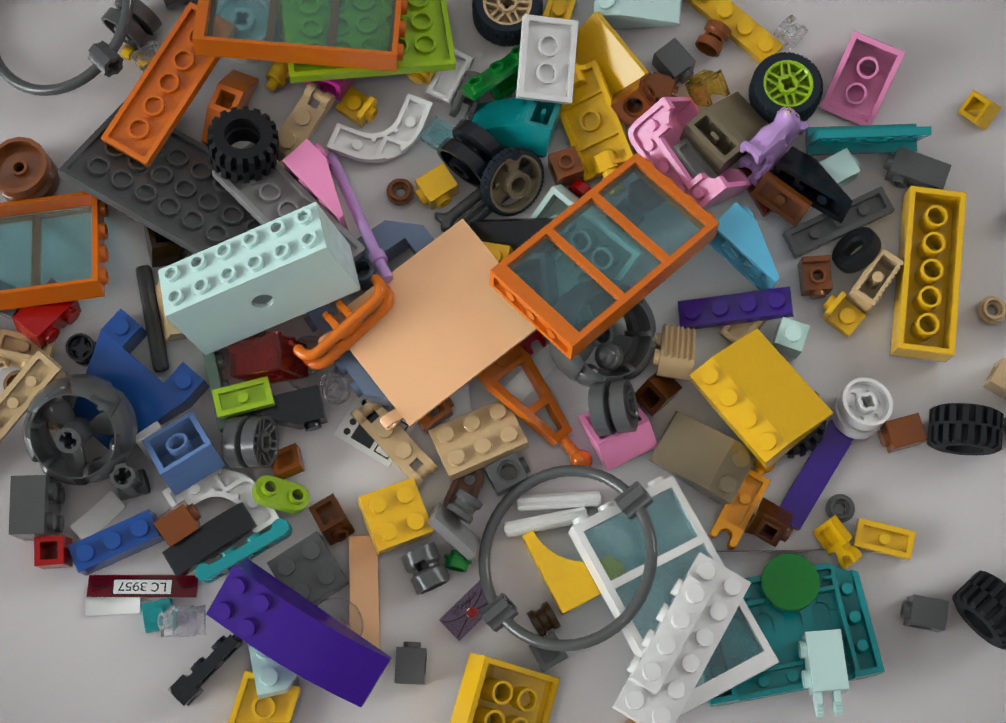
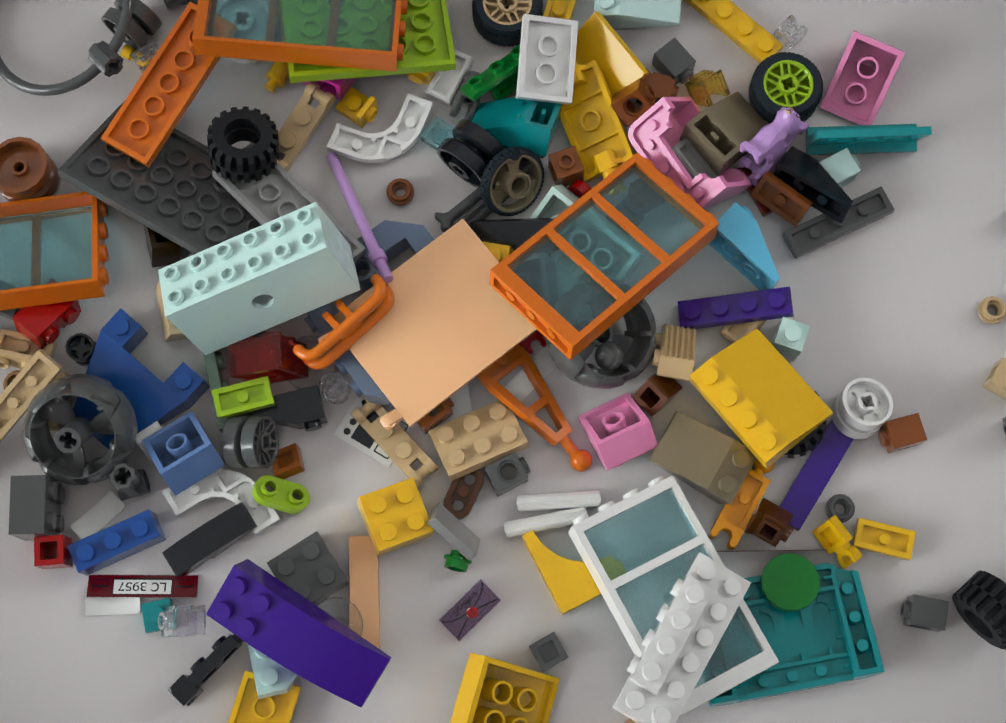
(152, 318): dark grey axle -> none
(178, 522): dark orange brick -> none
(232, 91): orange slope -> none
(254, 546): teal plate -> none
(312, 171): bright pink slope -> none
(331, 519): reddish brown bracket -> none
(410, 664): dark grey brick -> none
(429, 578): dark grey wheel -> none
(436, 187): yellow brick -> none
(464, 506): dark grey wheel -> none
(501, 610): dark grey piece -> none
(543, 619): dark brown wheel -> none
(613, 407): dark grey wheel -> none
(713, 38): dark orange wheel -> none
(808, 284): dark orange brick -> none
(824, 668): light aqua hinge -> none
(842, 314): yellow bracket -> none
(863, 257): black tyre -> none
(874, 281): tan brick -> none
(911, 168): dark grey brick -> none
(931, 274): yellow brick -> none
(965, 429): black tyre -> none
(979, 109): yellow slope -> none

